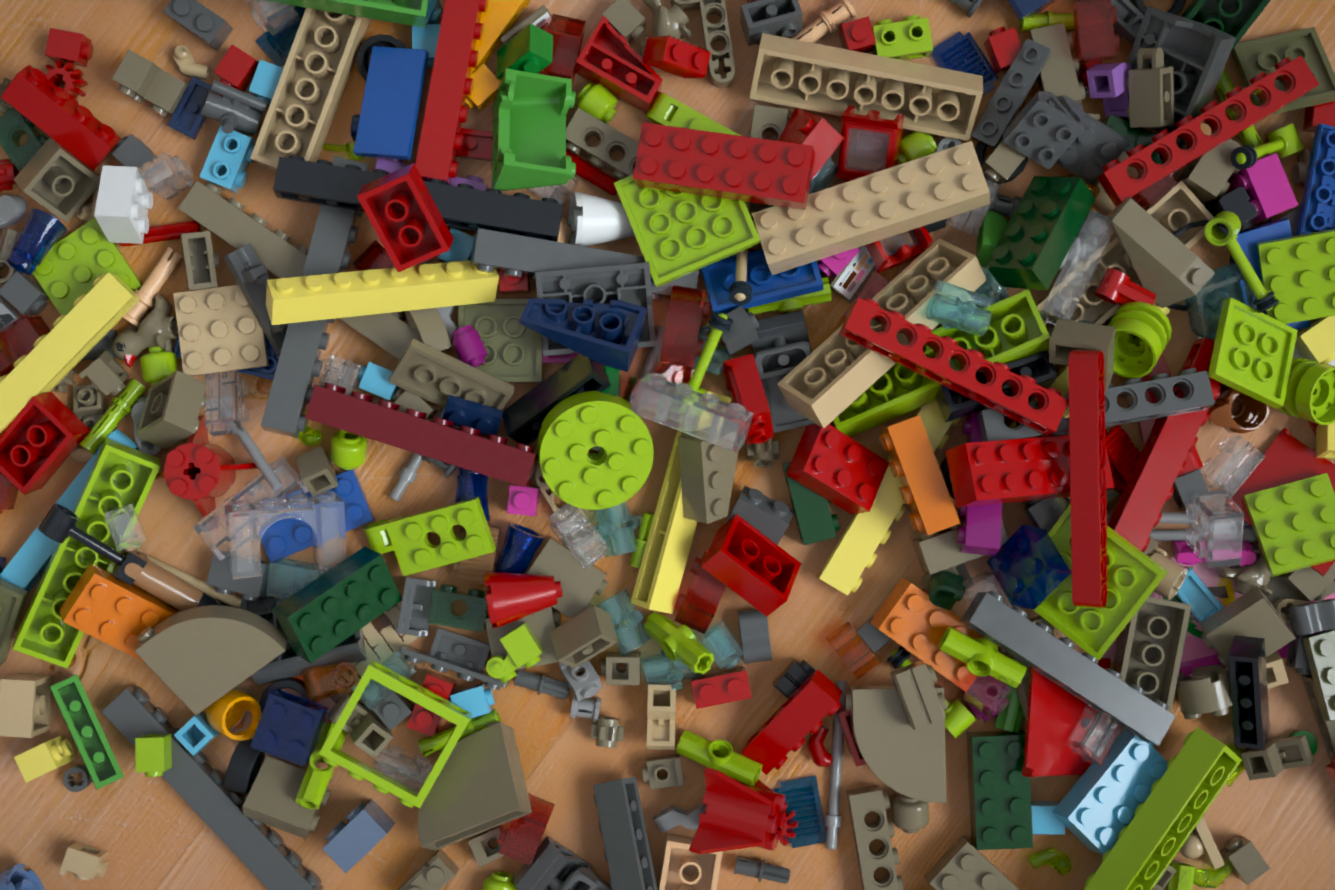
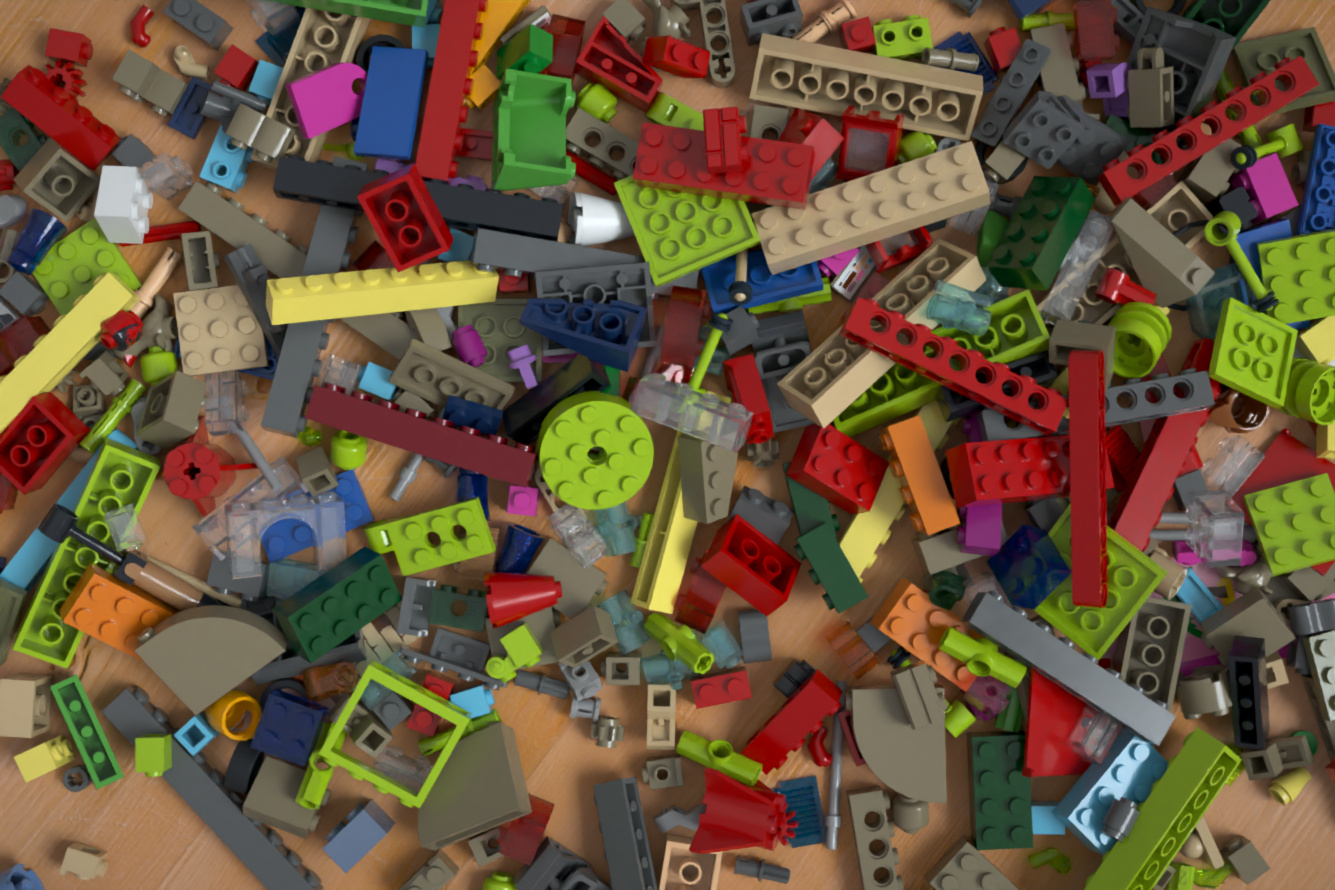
(121, 330): none -> red head
(137, 27): none -> red arm
(260, 133): none -> dark tan brick
(326, 98): none -> dark pink tile
(521, 359): none -> medium lavender piece
(724, 140): none -> red brick
(830, 568): none -> dark green brick
(950, 59): none -> dark tan pin
(1119, 819): none -> dark grey brick
(1288, 786): none -> light yellow cone

